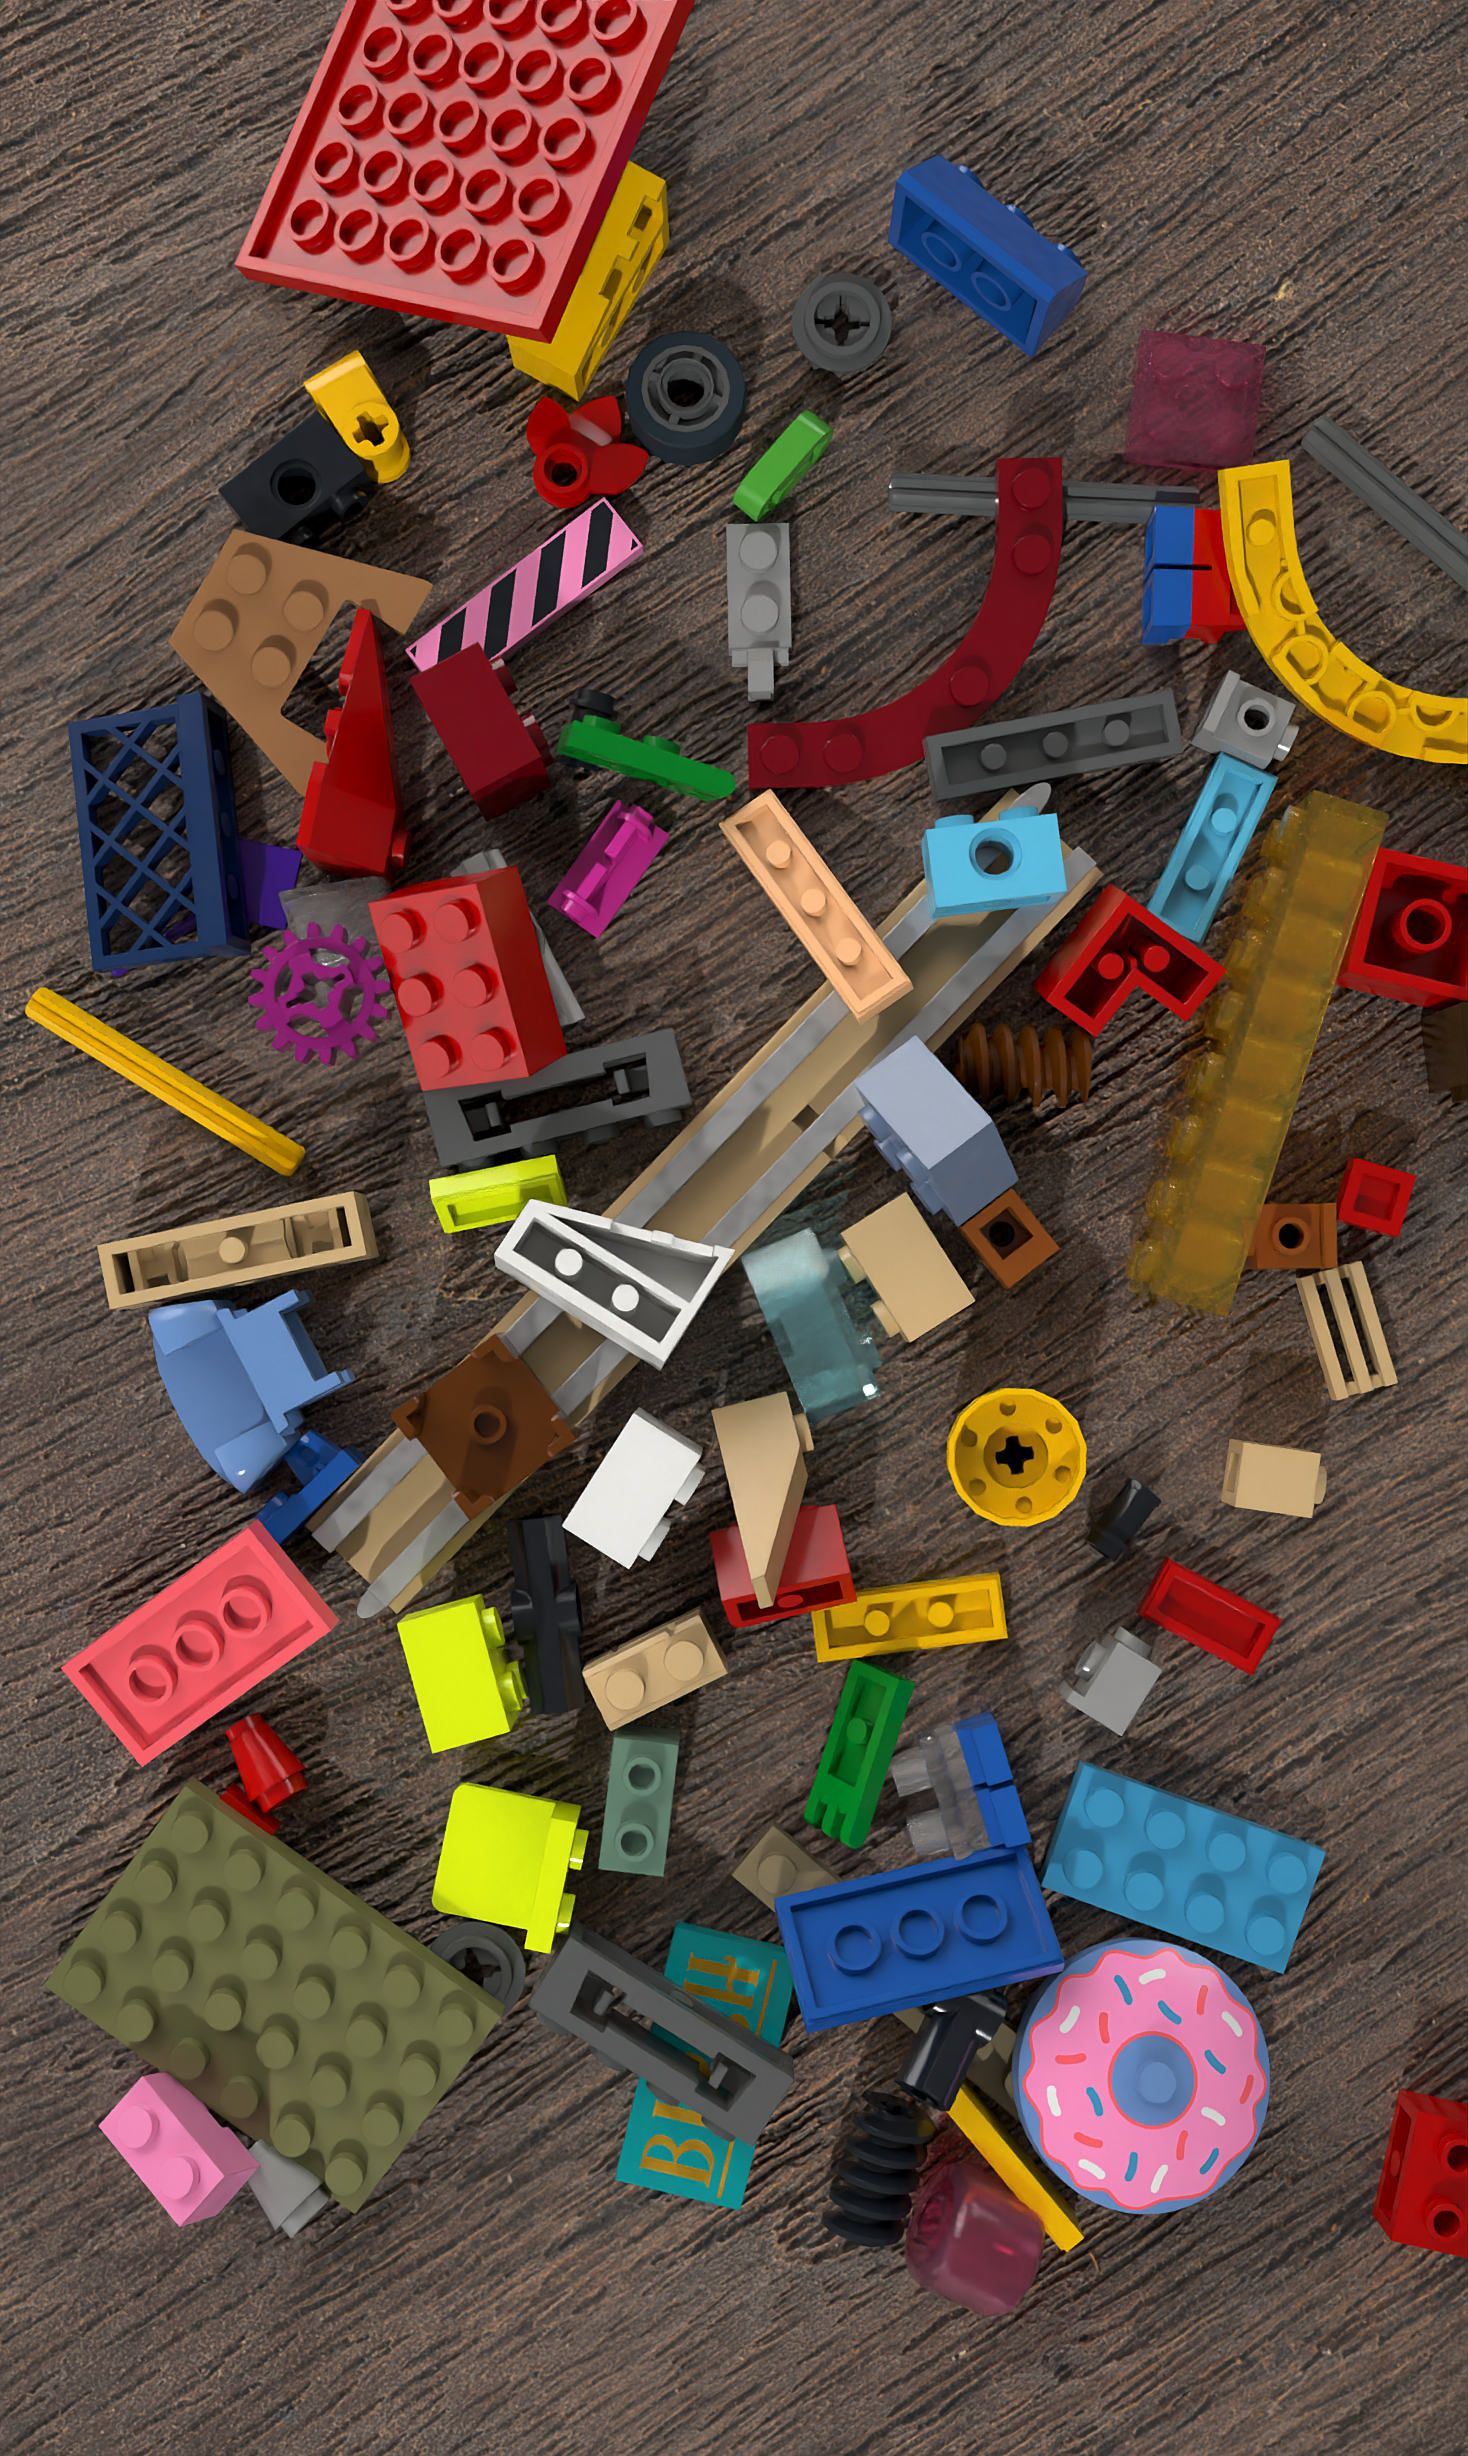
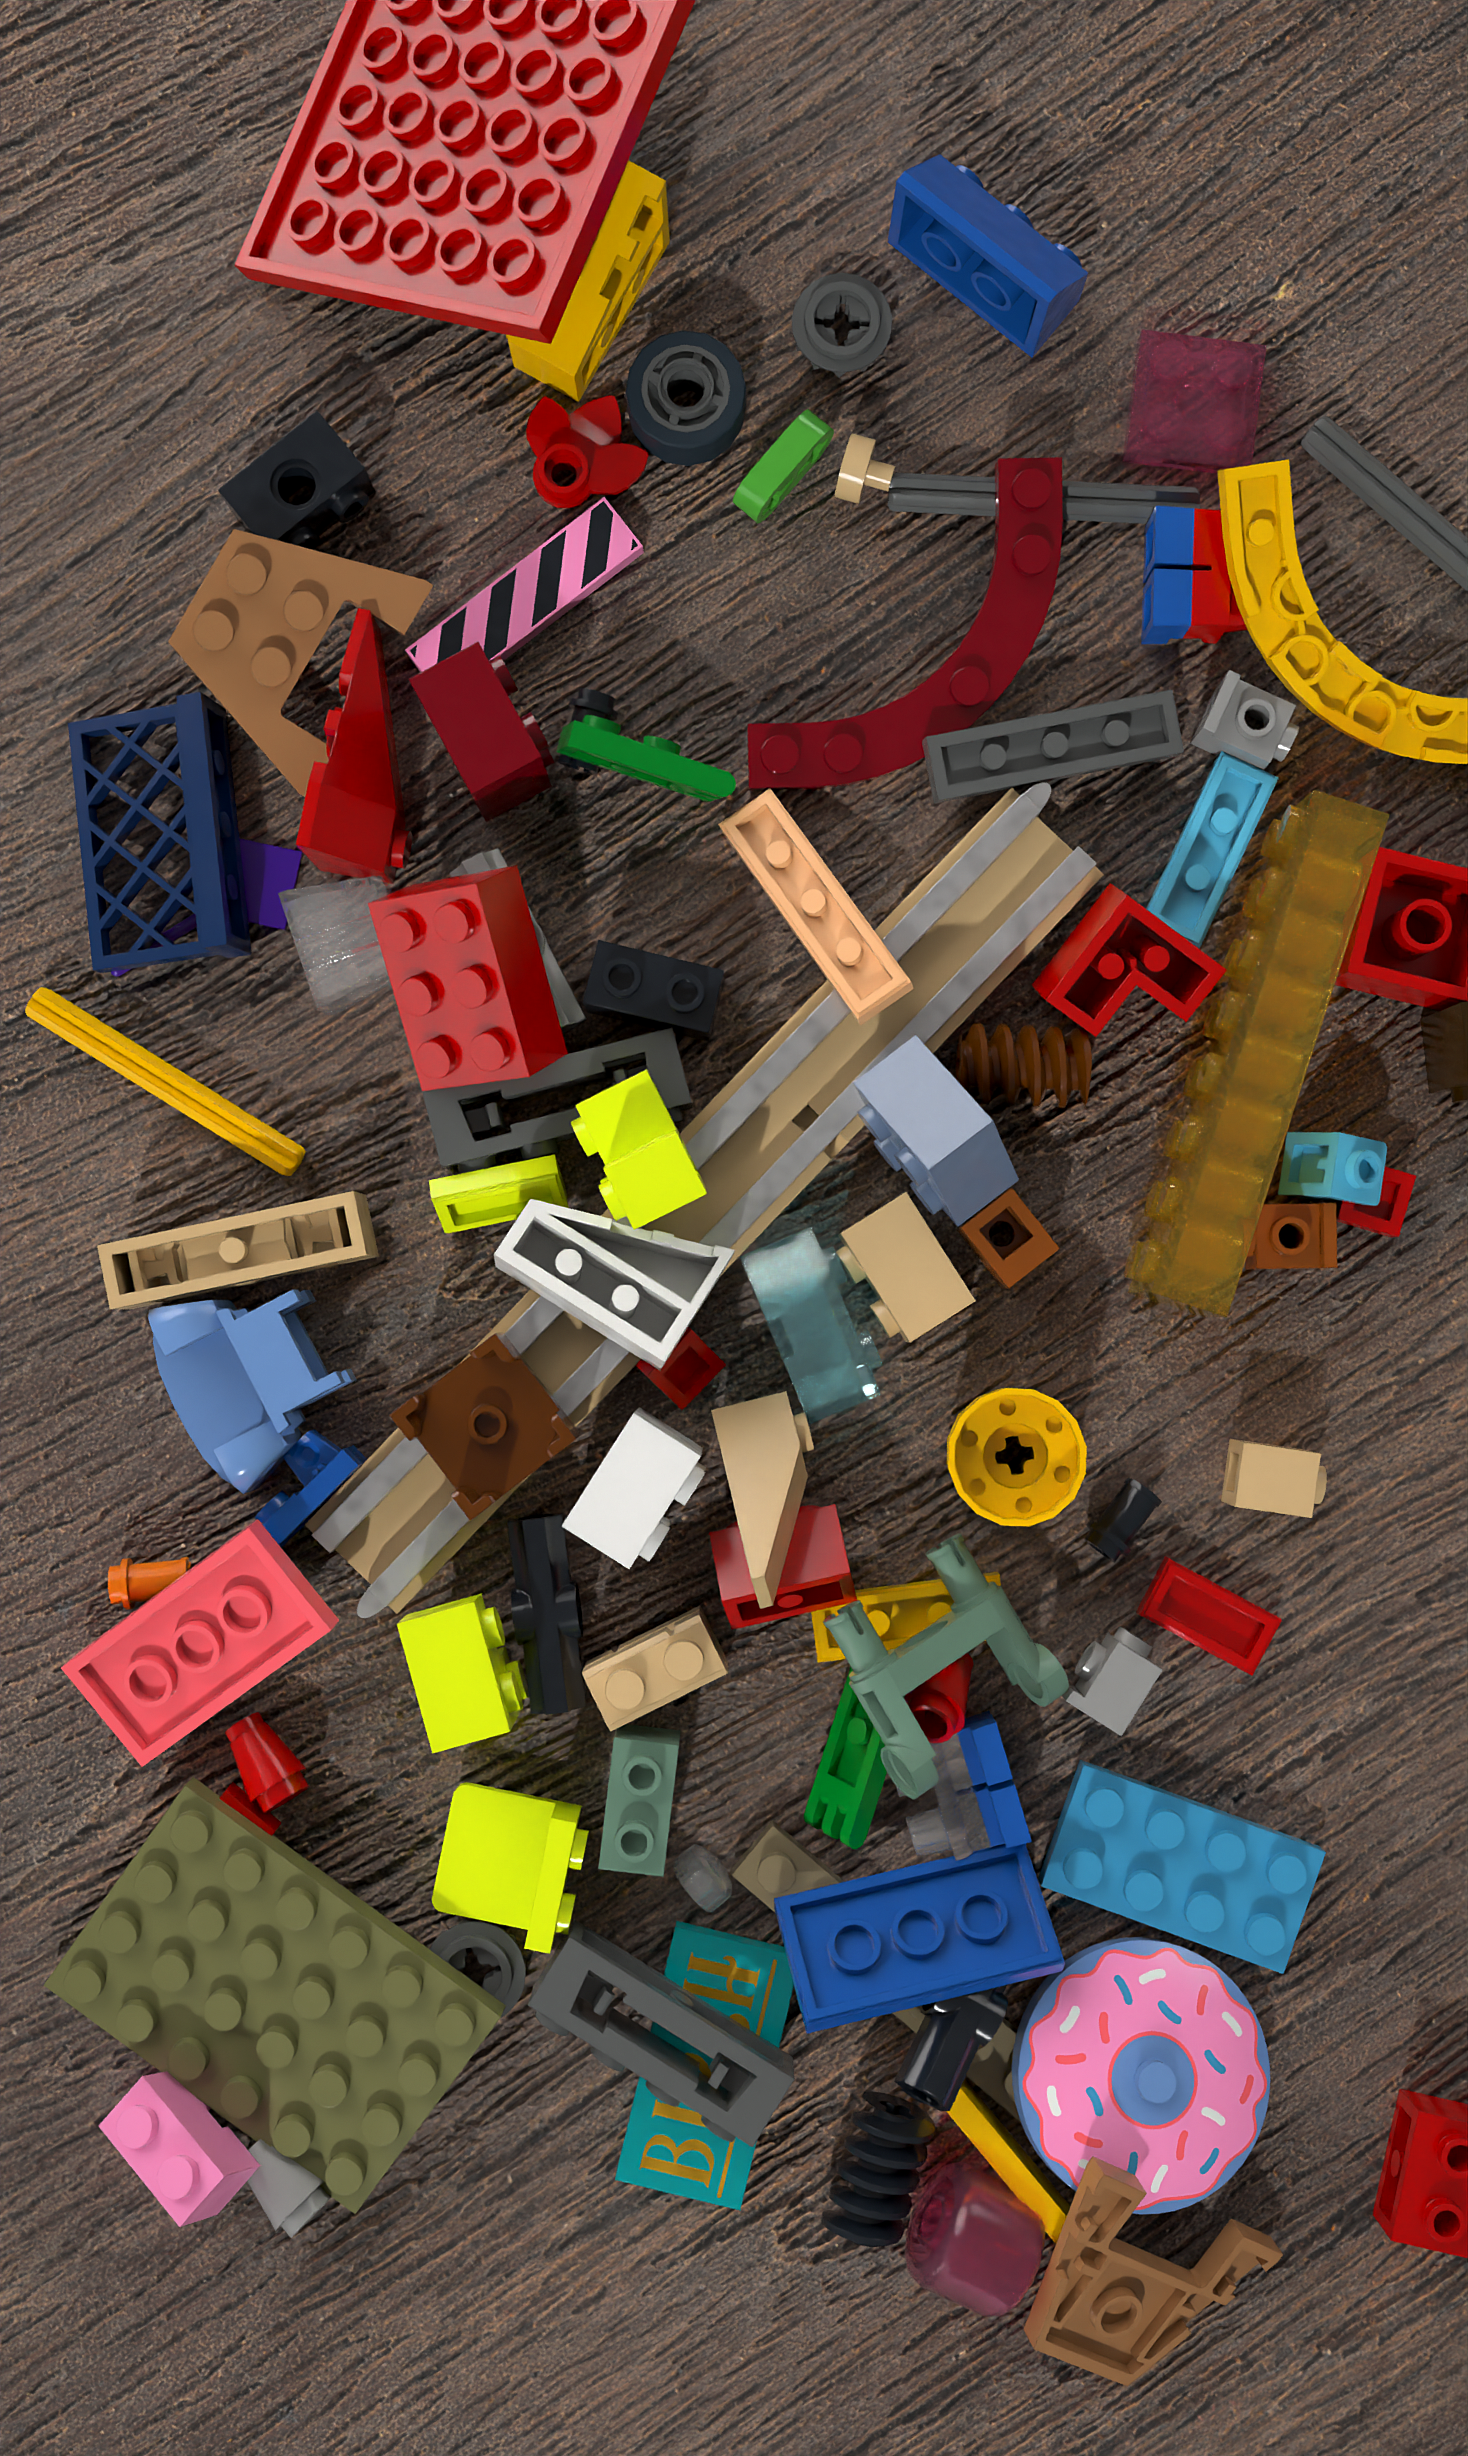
(142, 1581): none -> orange pin
(295, 1005): magenta gear -> none
(360, 414): yellow piece -> none
(608, 868): dark pink hinge -> none
(641, 1151): none -> neon yellow brick
(654, 990): none -> black brick
(686, 1369): none -> red plate
(703, 1877): none -> clear tile
(759, 602): light grey hinge -> none
(860, 470): none -> tan tile
(885, 1676): none -> sand green connector
(942, 1700): none -> red cone
(961, 887): medium azure brick -> none
(1120, 2305): none -> medium nougat wing
(1333, 1167): none -> medium azure bracket
(1369, 1323): tan tile -> none

